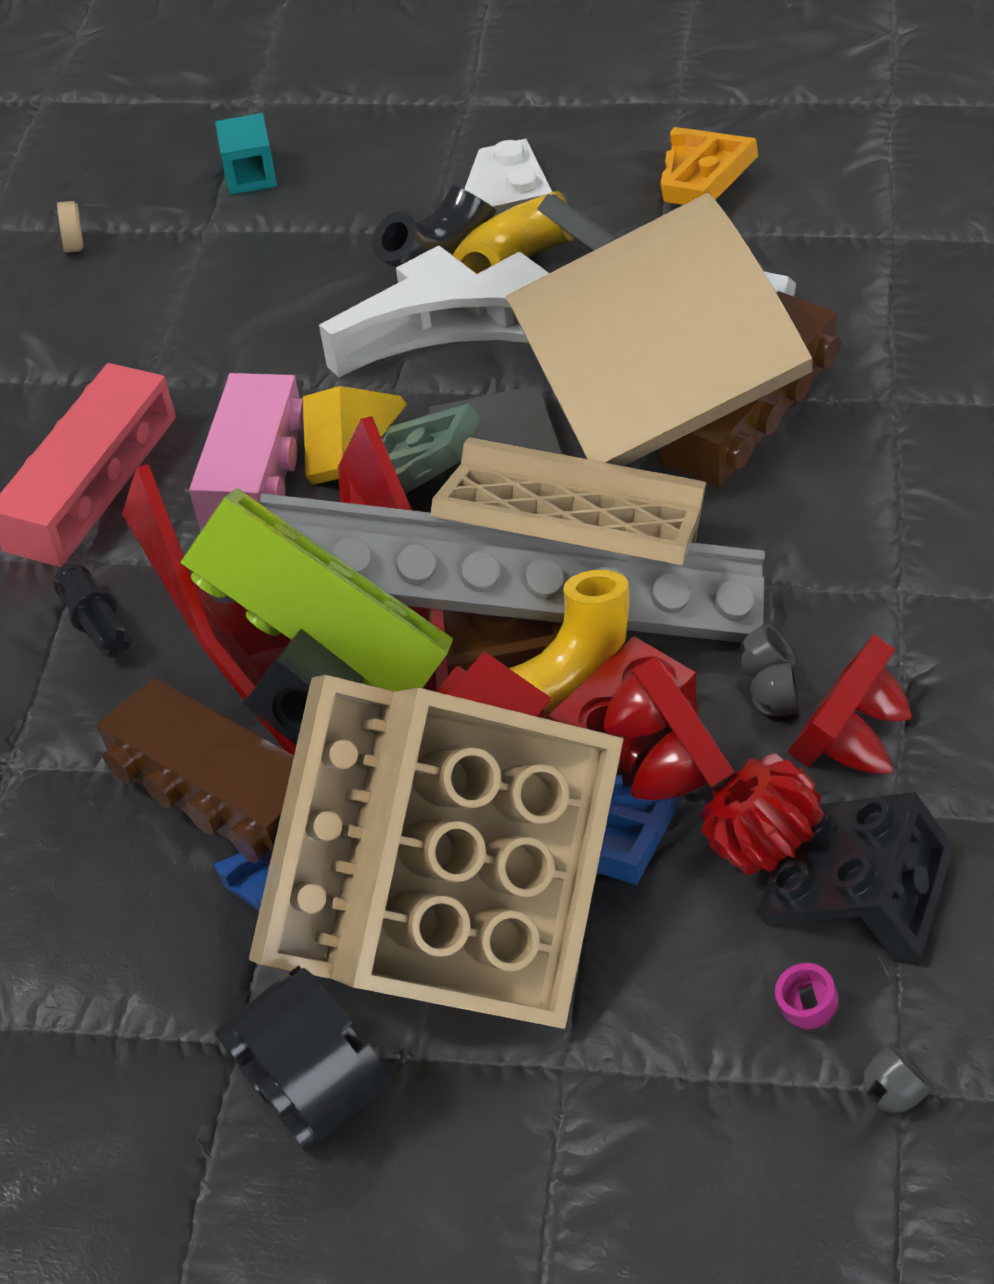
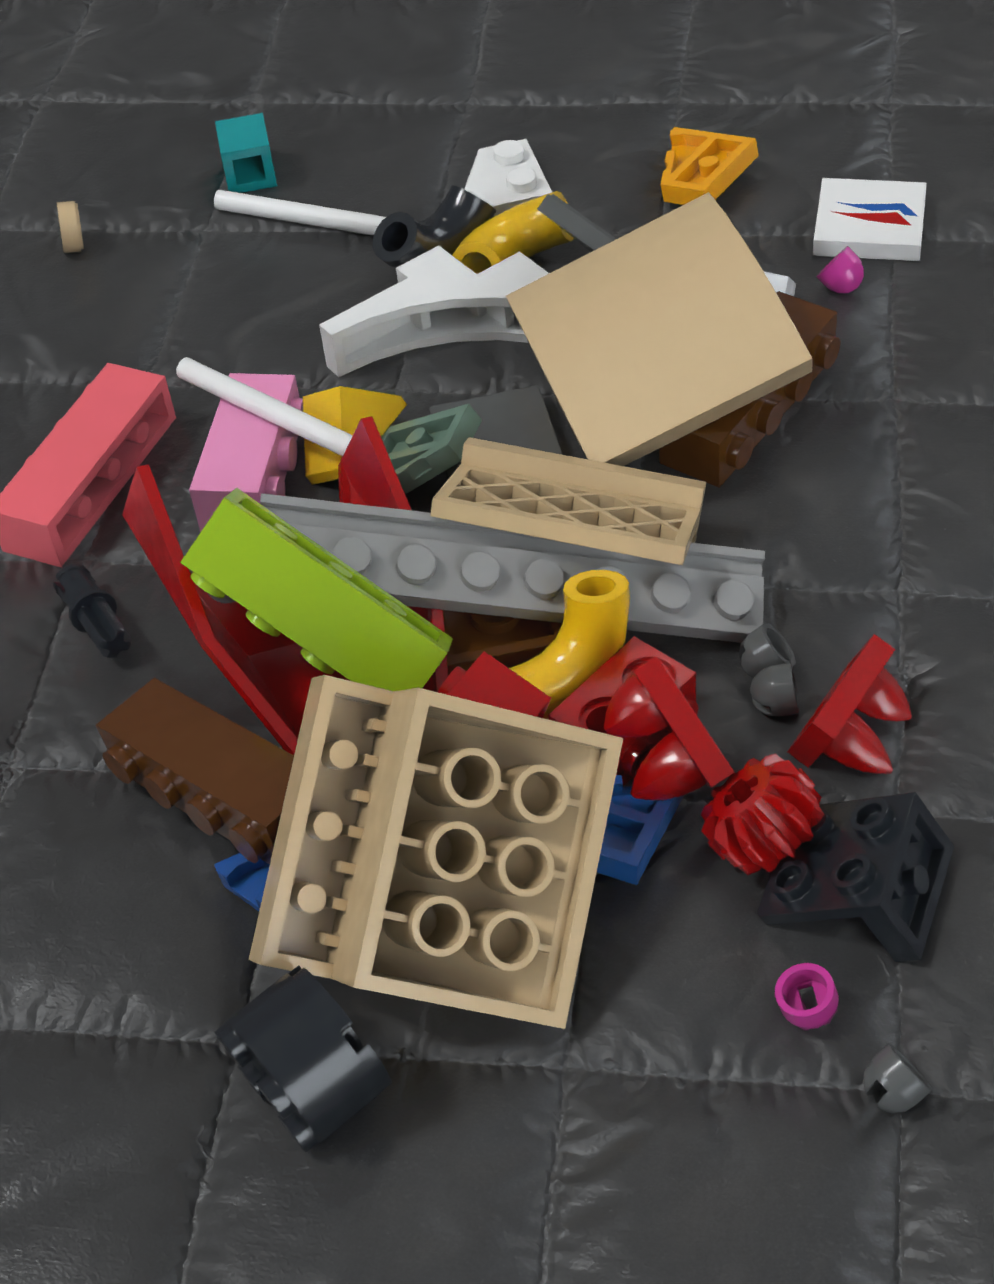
(264, 406): none -> white piece
(284, 686): black brick -> none
(297, 212): none -> white piece
(843, 272): none -> dark pink hinge
(871, 218): none -> white tile

